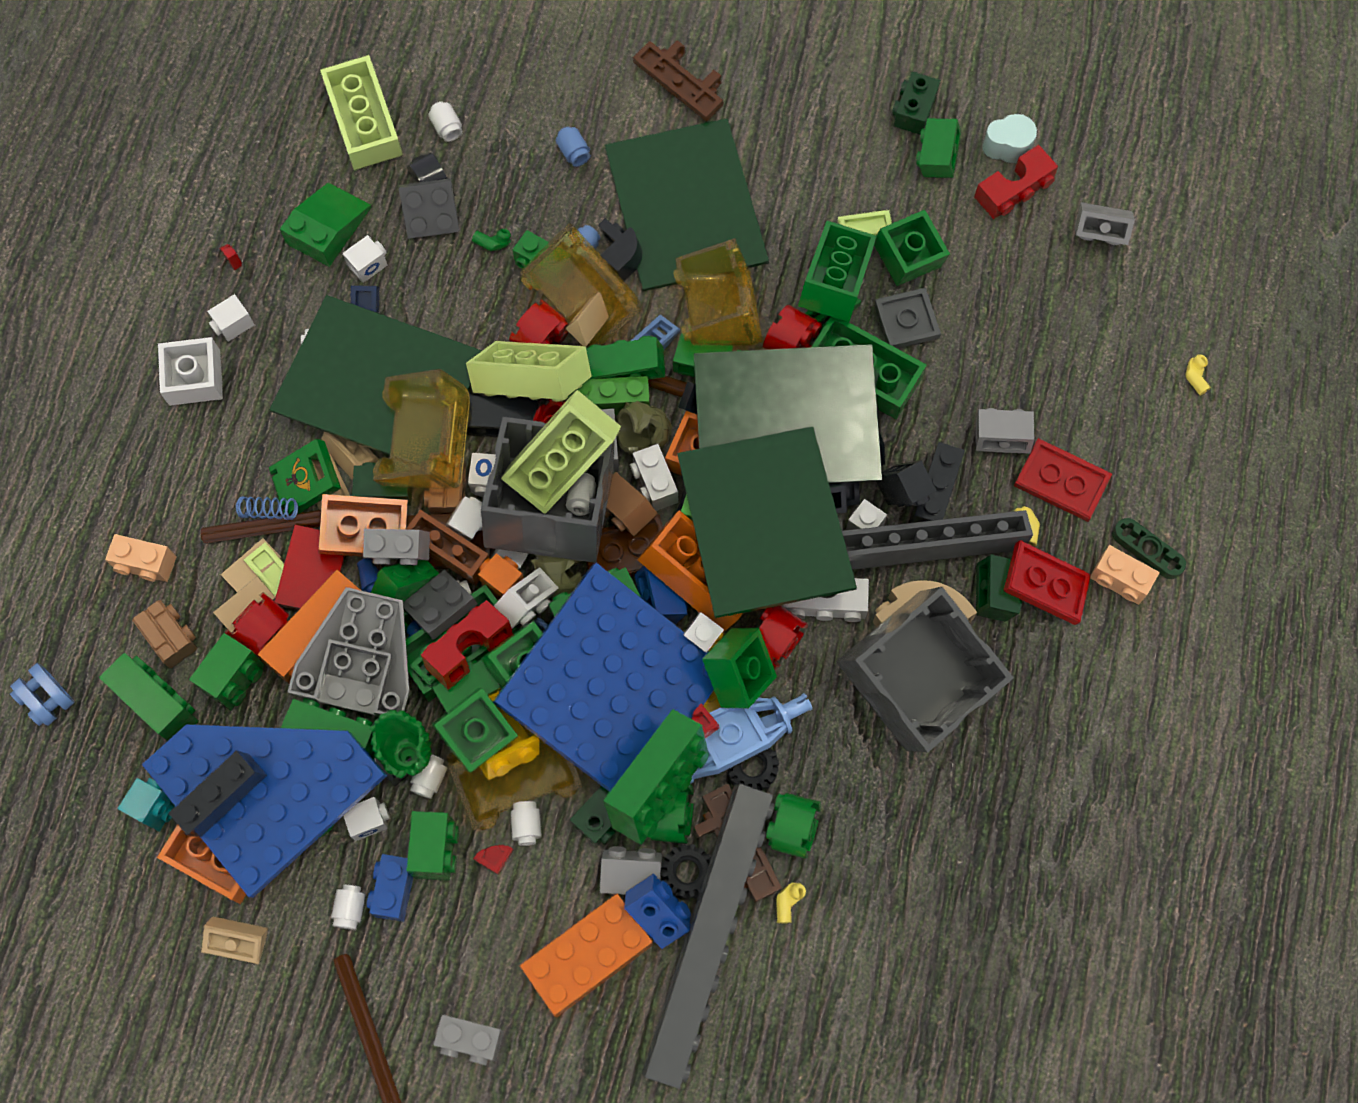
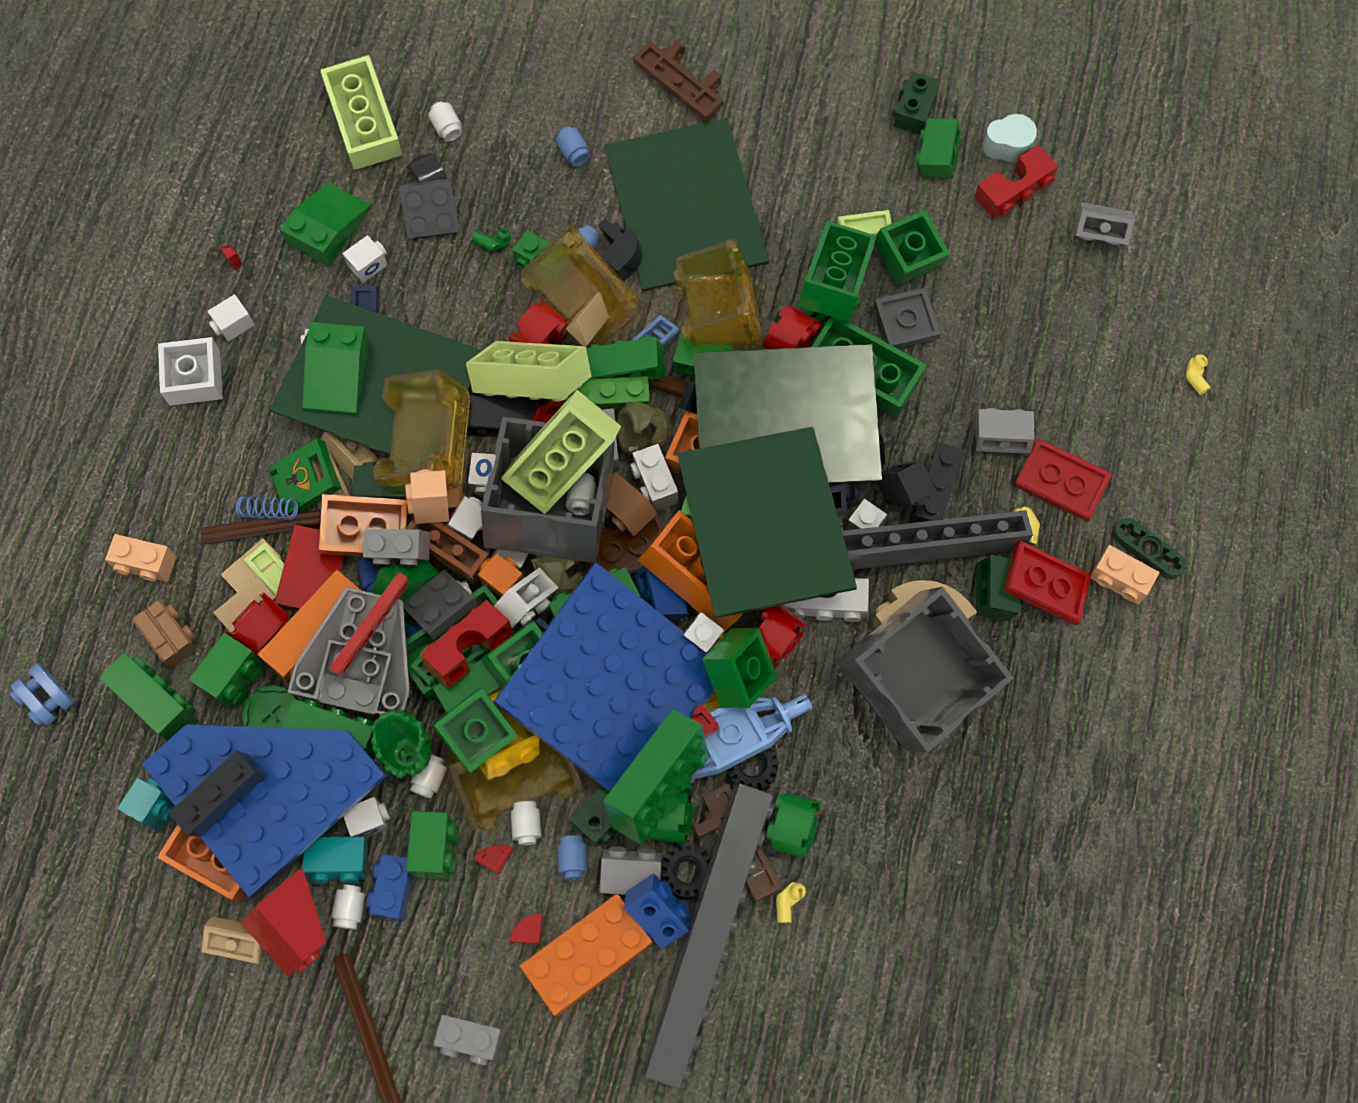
(267, 707): none -> green tile
(288, 925): none -> red slope
(334, 367): none -> green slope
(336, 860): none -> teal brick
(369, 625): none -> red tile
(428, 496): none -> light nougat brick
(528, 930): none -> red tile
(572, 858): none -> medium blue brick

